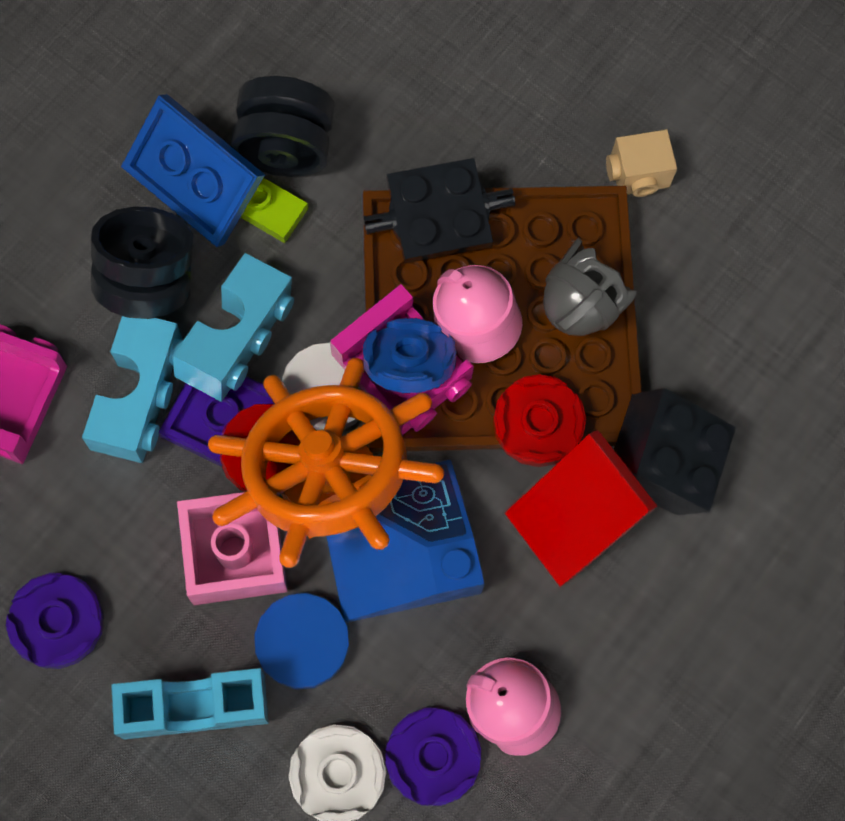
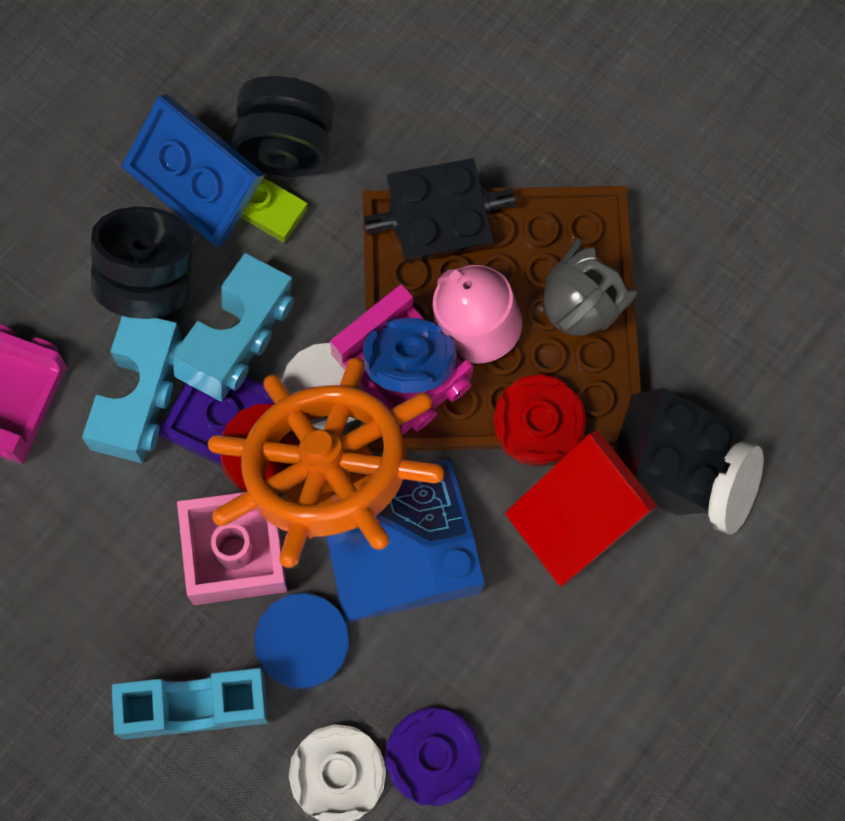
(54, 620): dark purple tile -> none
(523, 717): bright pink helmet -> none
(642, 162): tan brick -> none
(736, 490): none -> white tile

